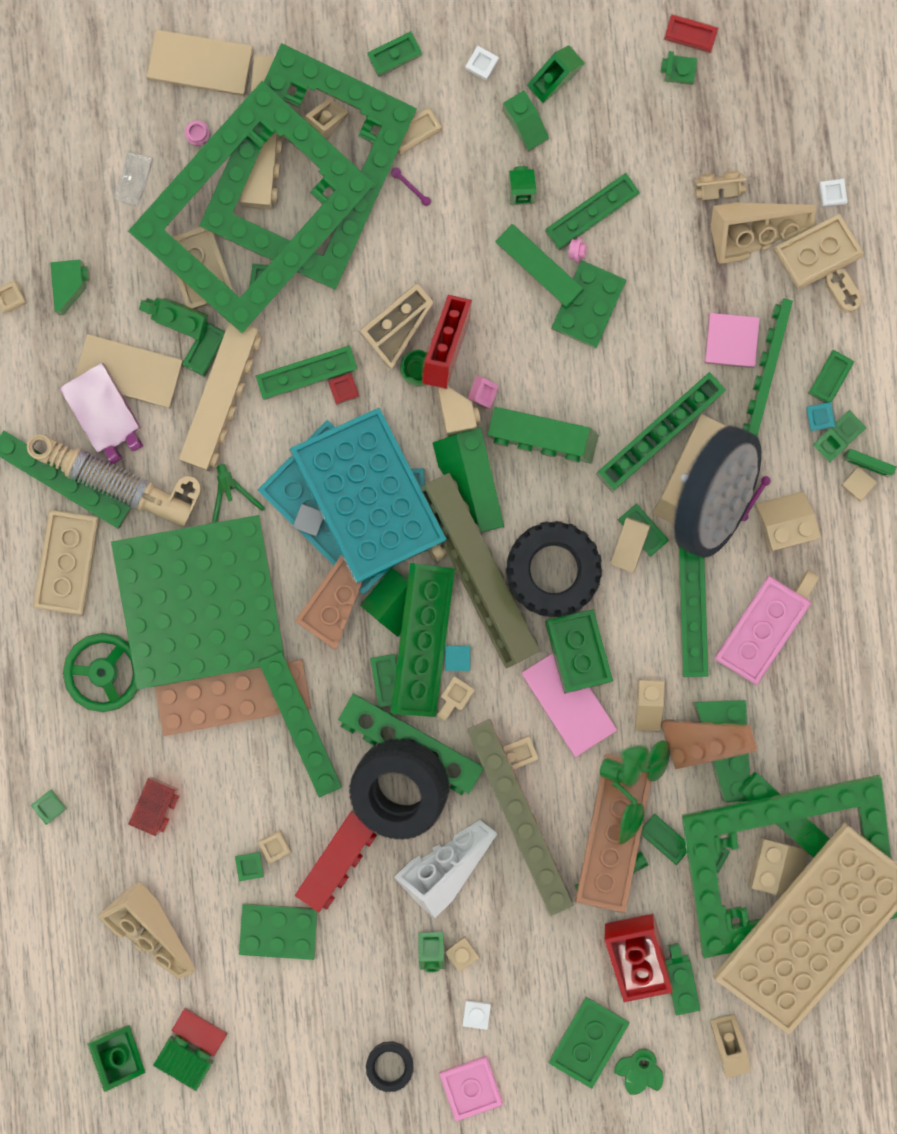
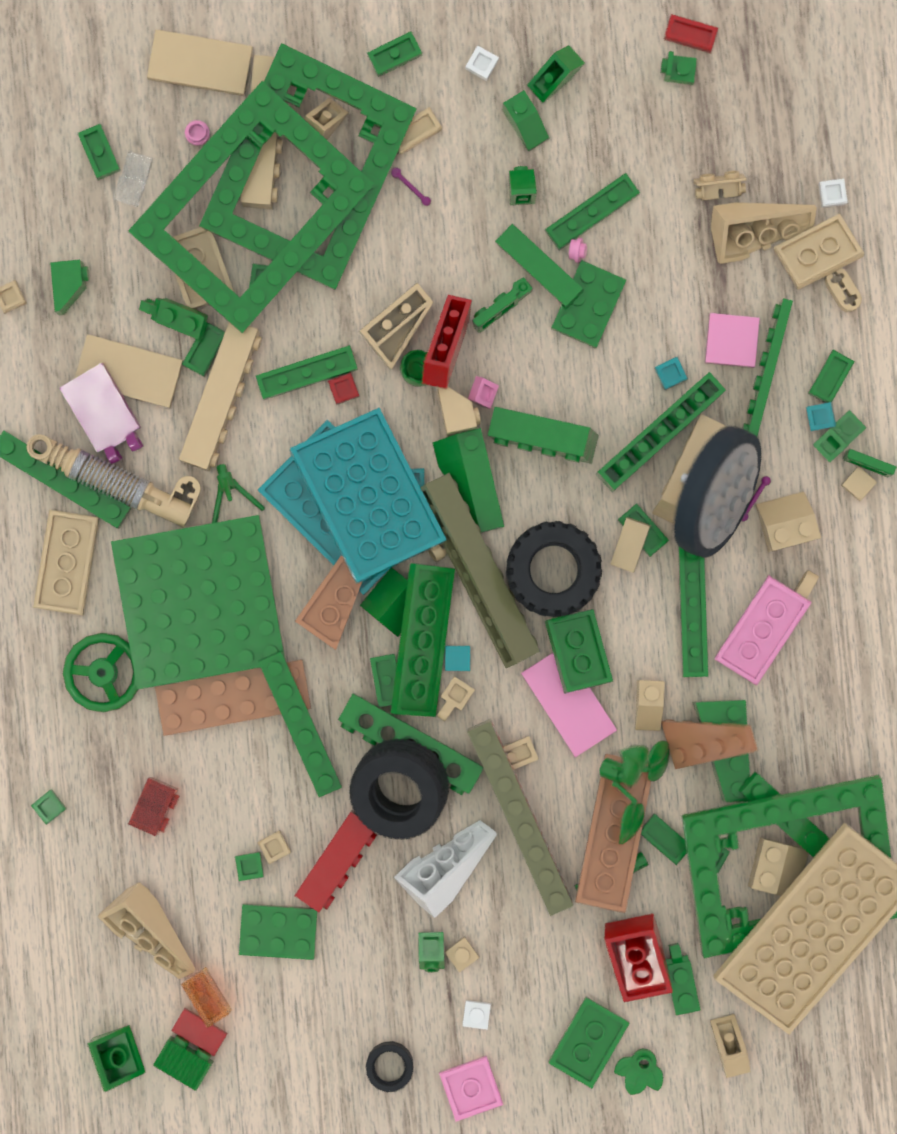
(99, 151): none -> green plate
(206, 997): none -> clear orange brick
(308, 520): light grey tile -> none
(502, 304): none -> green hinge
(670, 373): none -> teal tile

